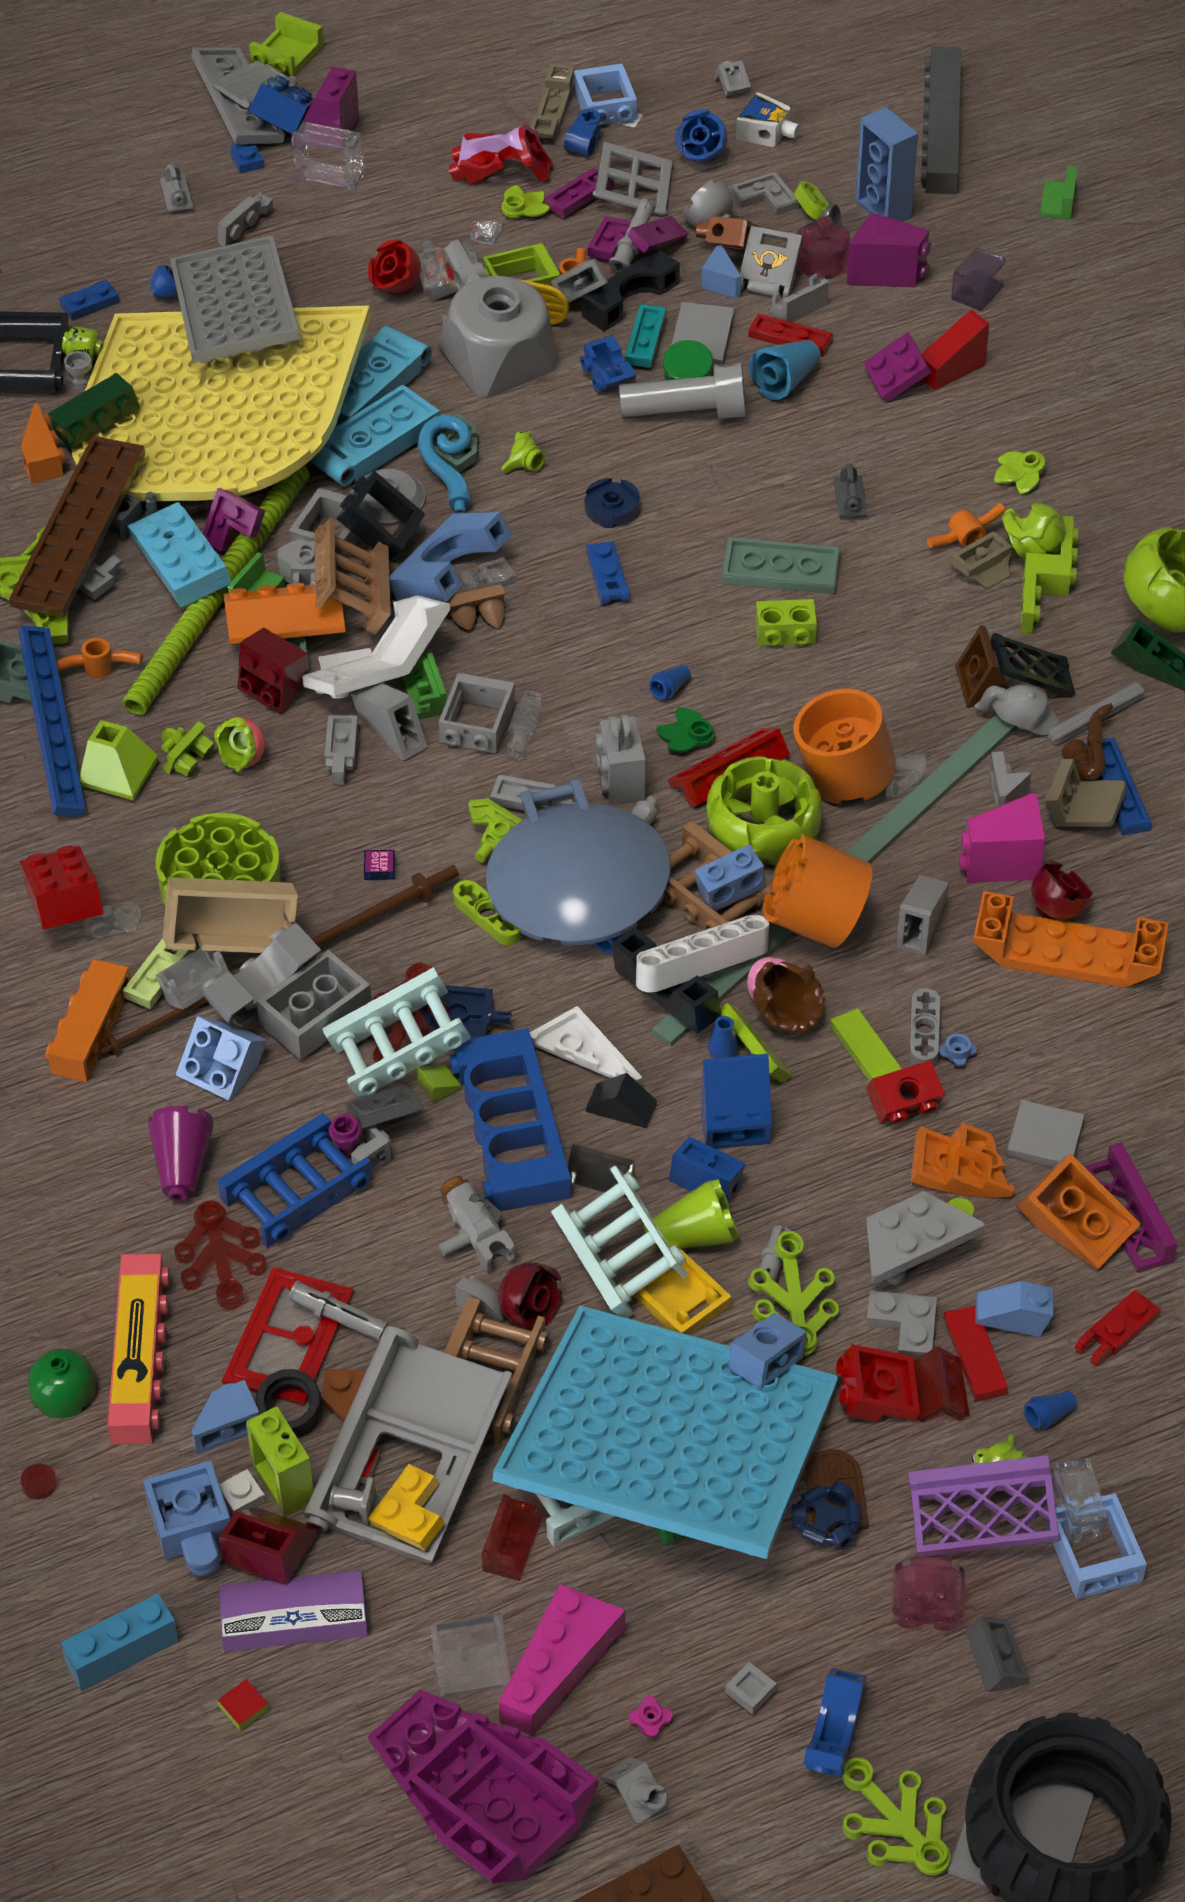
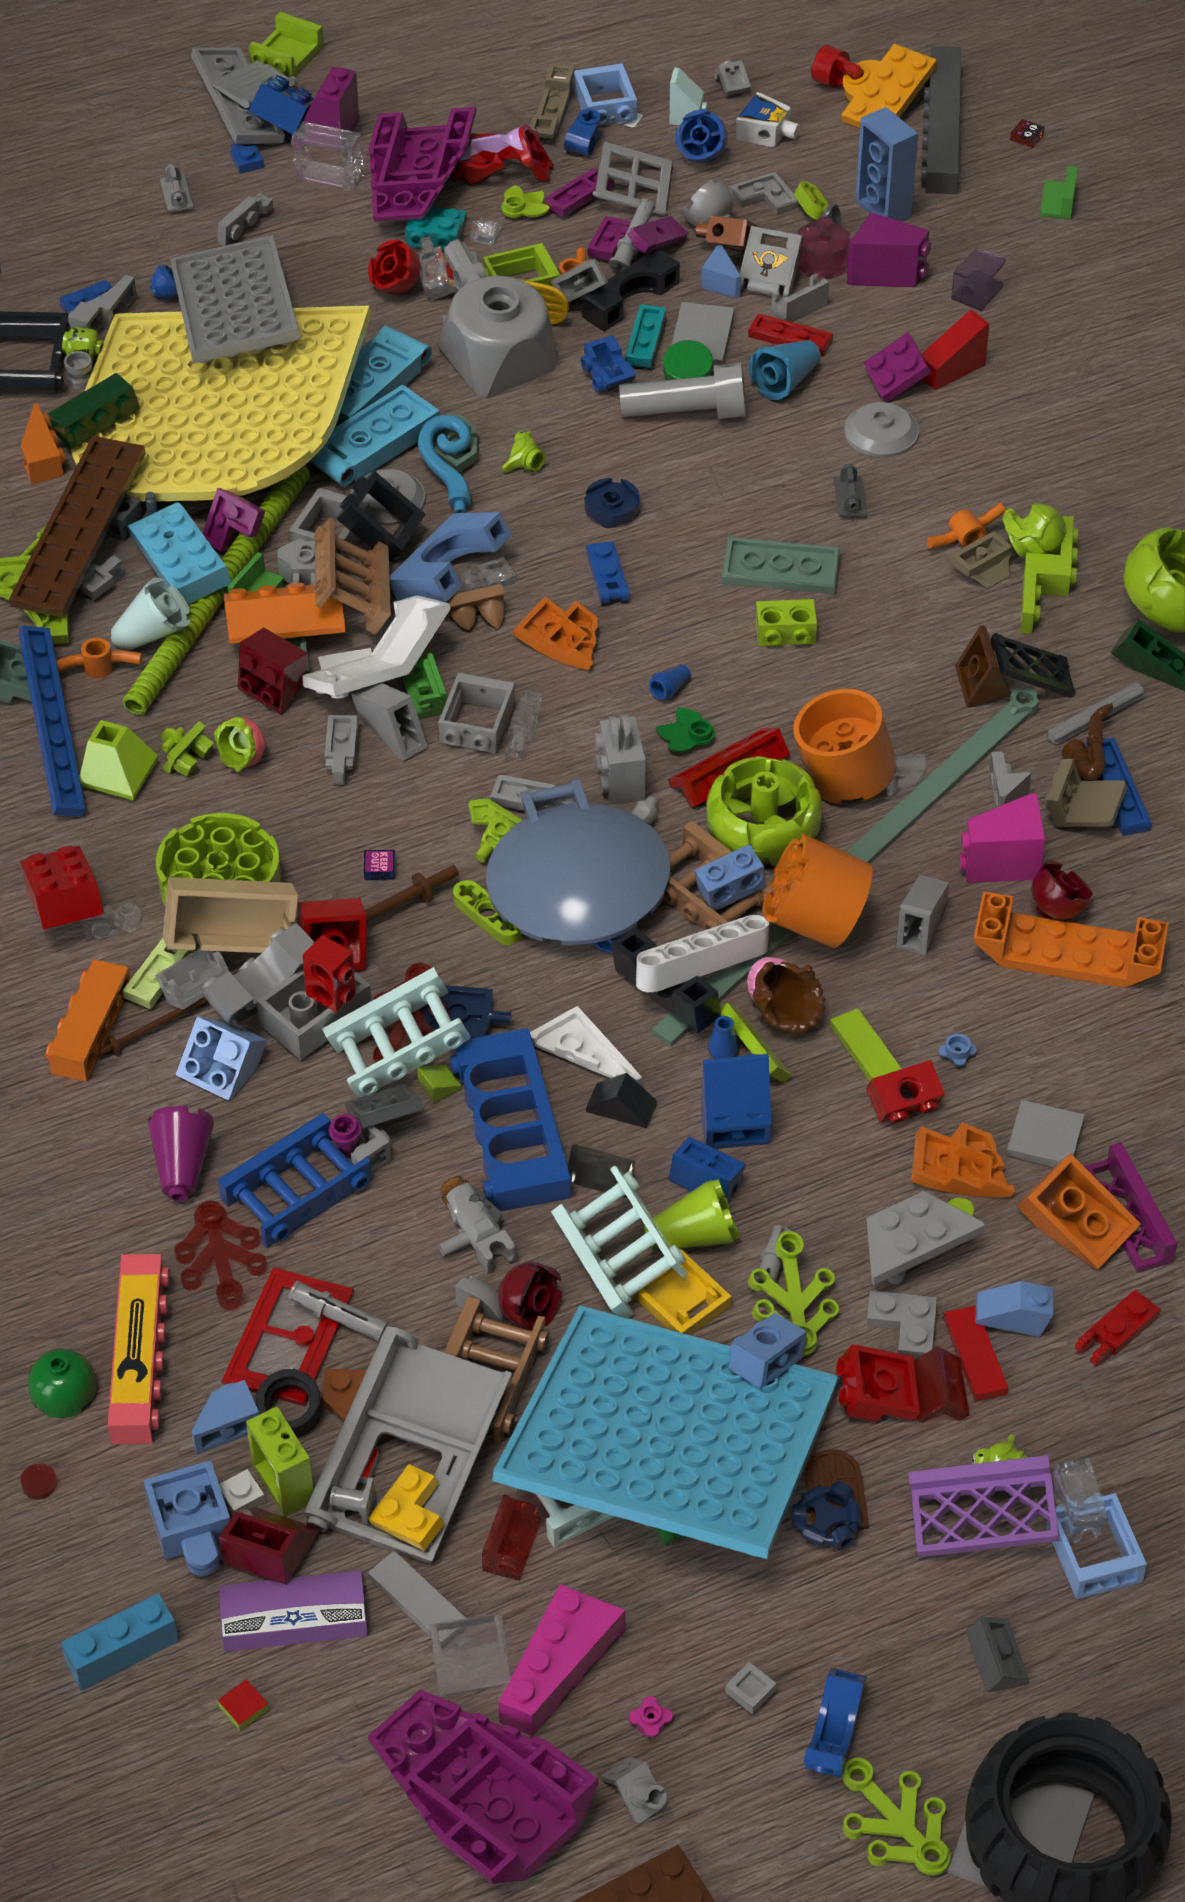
(101, 310): none -> light grey slope
(150, 616): none -> light aqua cone
(329, 973): none -> red brick
(338, 920): none -> red slope
(412, 1592): none -> light grey tile
(414, 162): none -> magenta wedge
(440, 224): none -> teal plate
(559, 633): none -> orange slope
(684, 97): none -> light aqua slope
(871, 82): none -> light orange plate
(881, 430): none -> light grey piece
(918, 1018): light grey beam -> none
(928, 1593): clear pink brick -> none
(1019, 468): lime plate -> none
(1020, 706): light grey hair -> none
(1027, 133): none -> clear red tile
(1047, 1409): blue cone -> none

